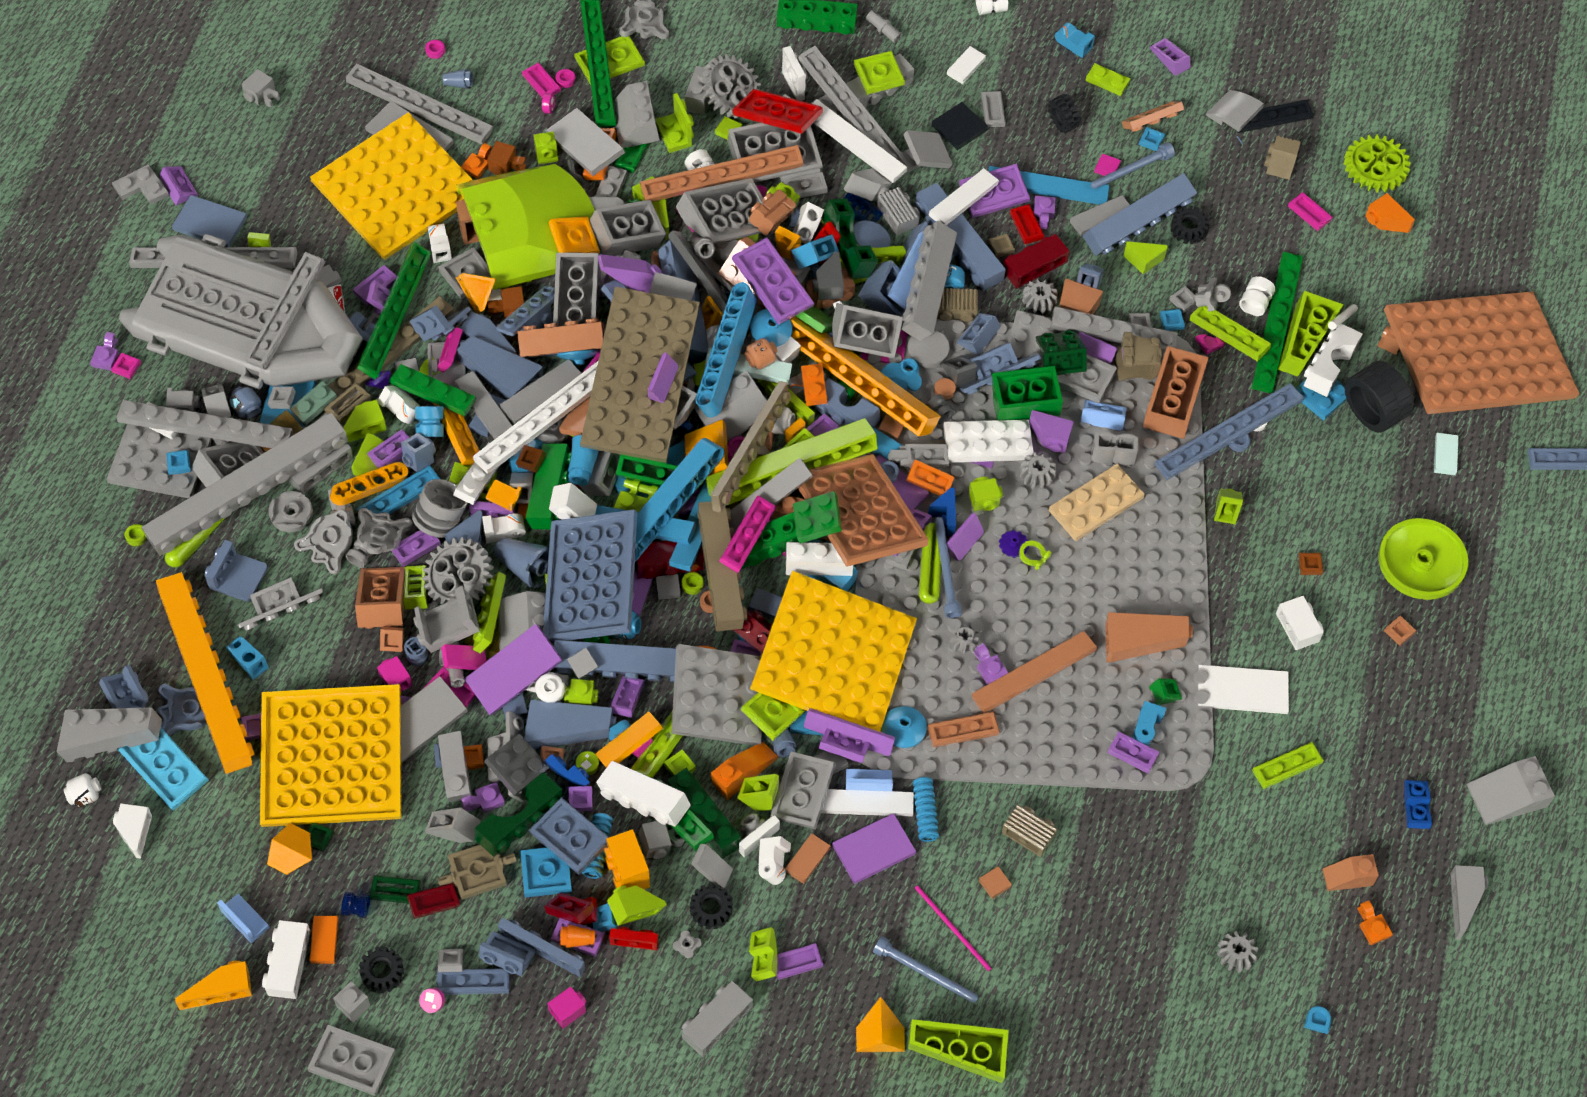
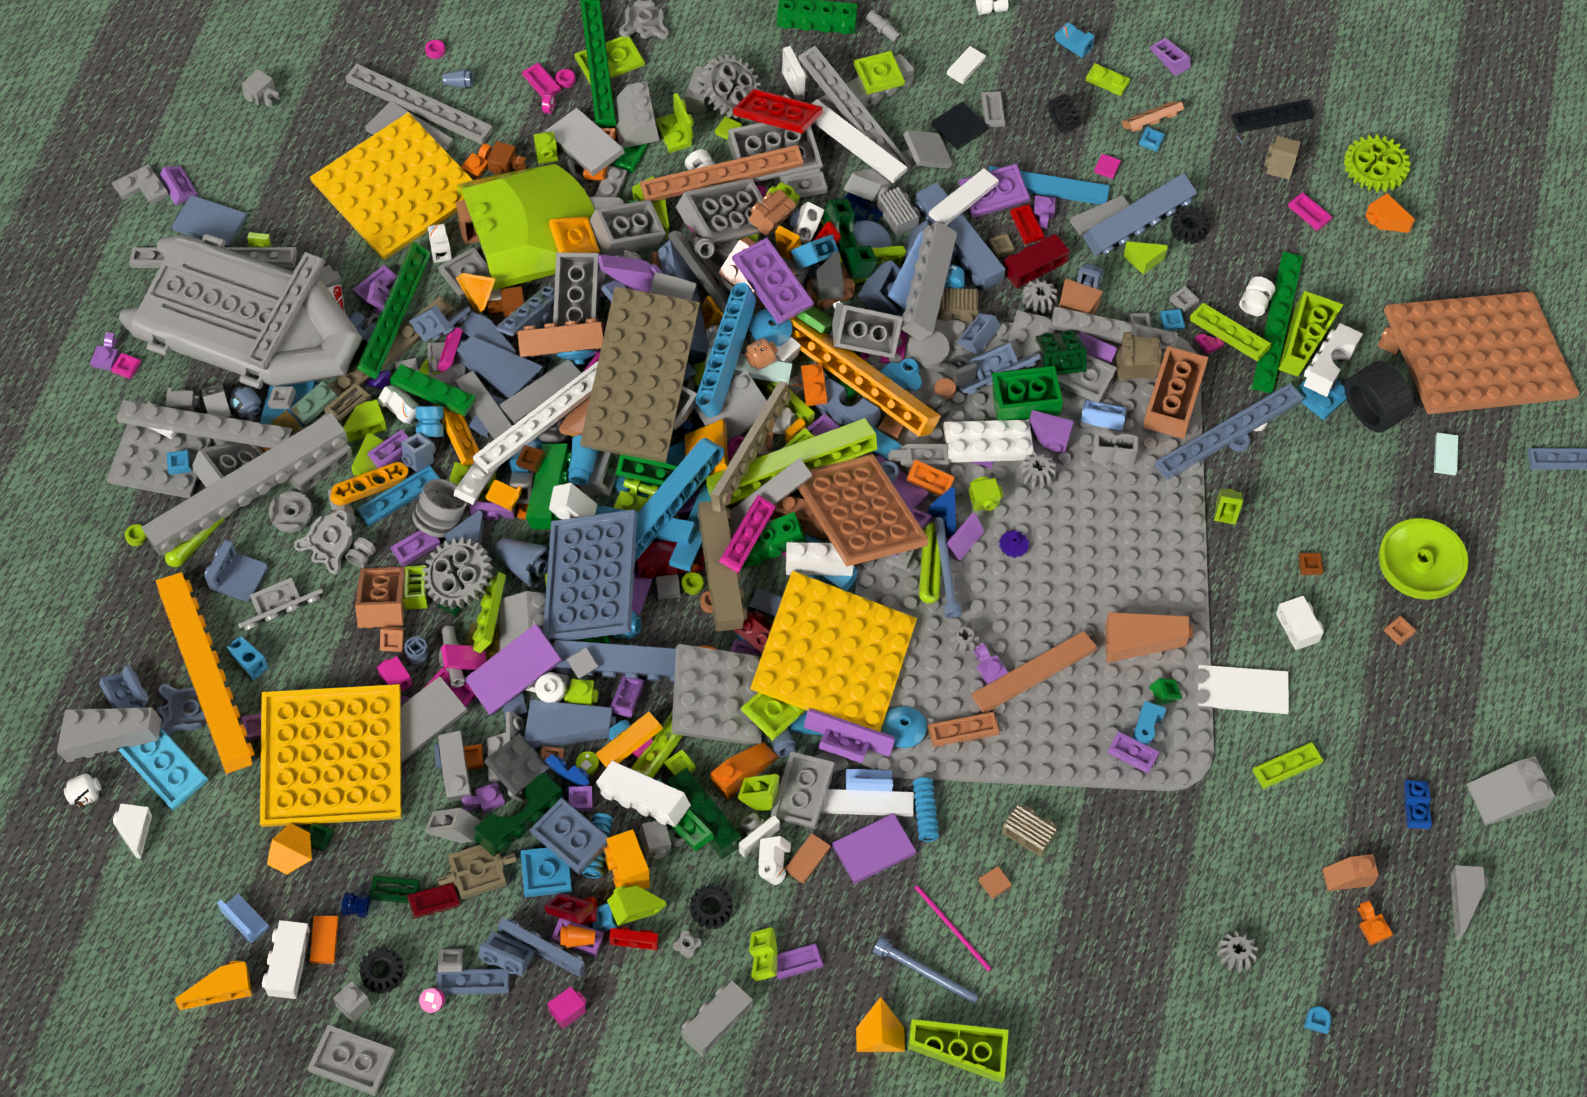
(379, 532): light grey tile -> none
(447, 622): light grey panel -> none
(503, 527): white leg -> none
(662, 378): medium lavender slope -> none
(712, 866): light grey tile -> none
(817, 517): green plate -> none
(1045, 555): lime piece -> none
(1096, 502): tan plate -> none
(1164, 152): sand blue piece -> none
(1211, 294): light grey hips -> none
(1235, 109): light grey slope -> none
(1342, 316): white bar -> none

